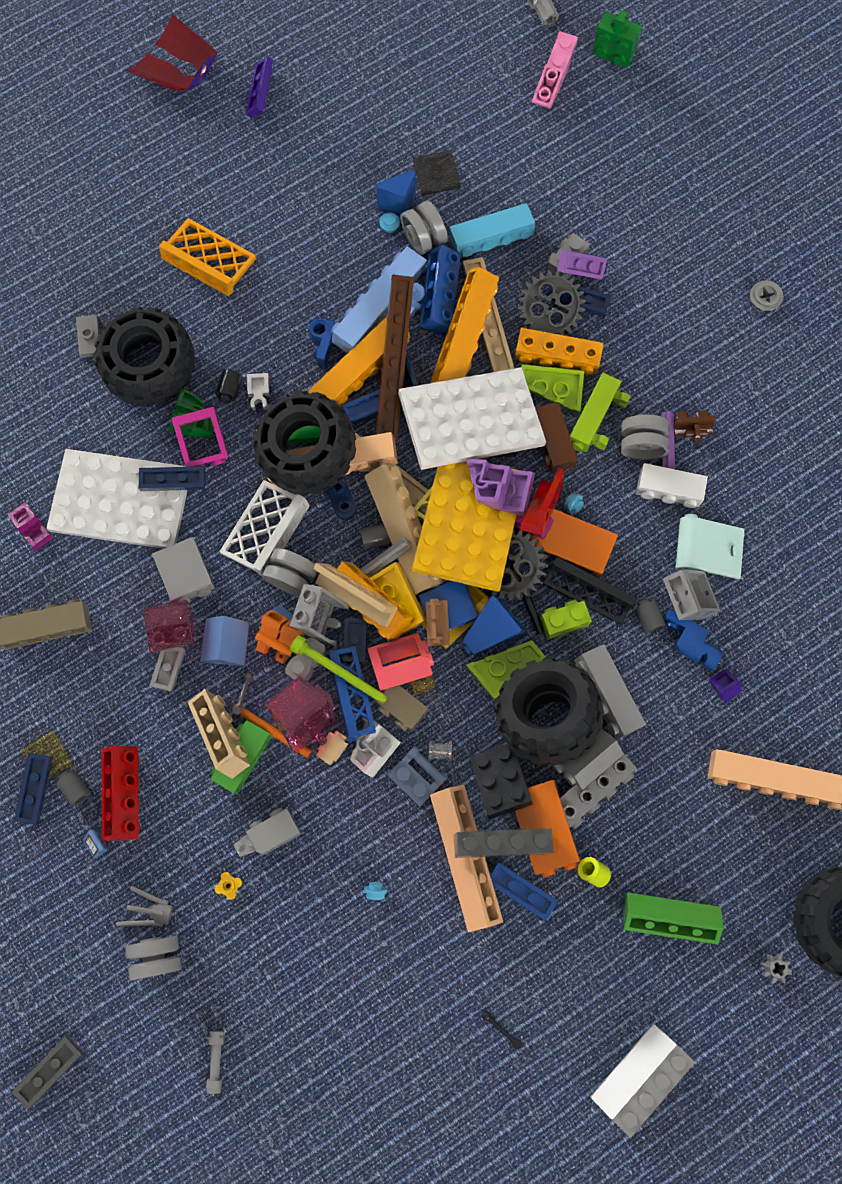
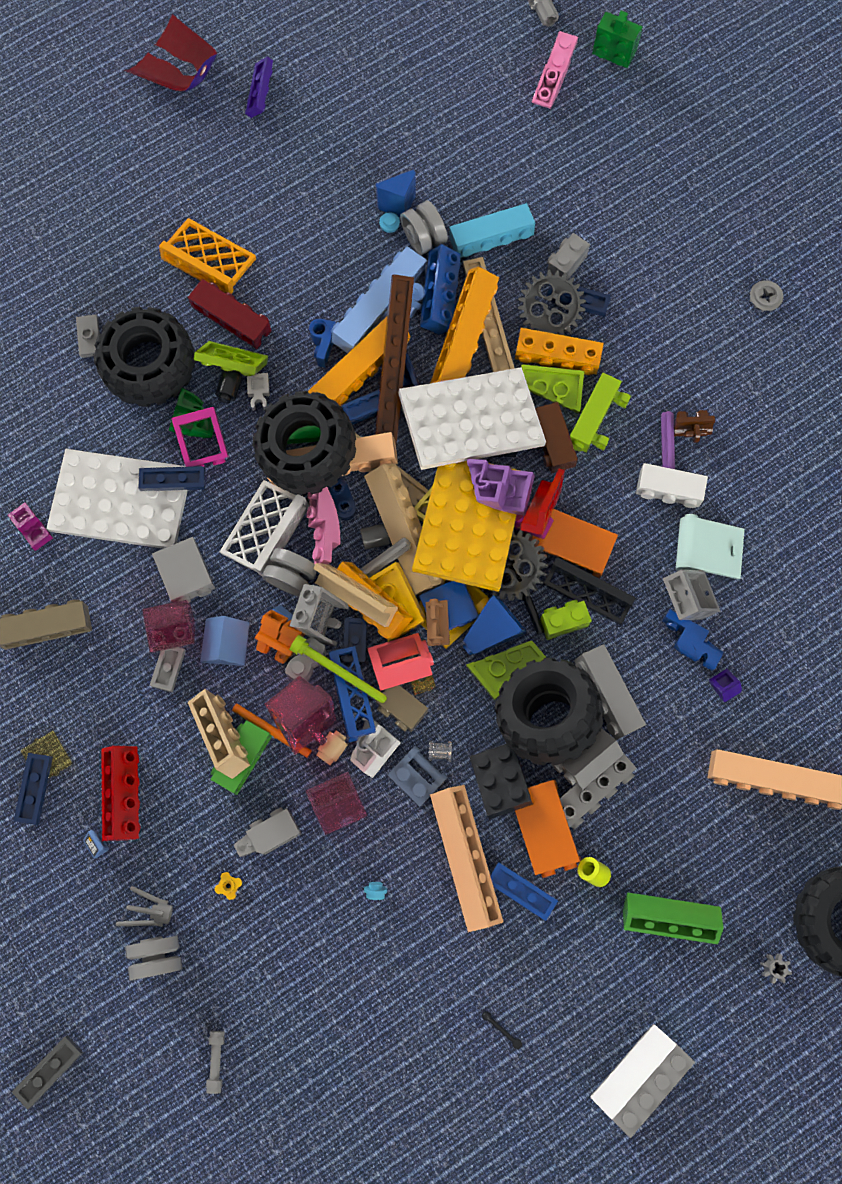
(73, 787): dark grey brick -> none
(229, 313): none -> dark red brick
(230, 358): none -> lime plate
(237, 710): dark grey hinge -> none
(324, 519): none -> bright pink slope
(336, 803): none -> clear pink slope
(436, 172): clear smoke tile -> none
(503, 843): dark grey brick -> none
(573, 503): medium azure plate -> none
(581, 264): medium lavender plate -> none
(645, 437): light grey wheel -> none
(650, 616): dark grey brick -> none

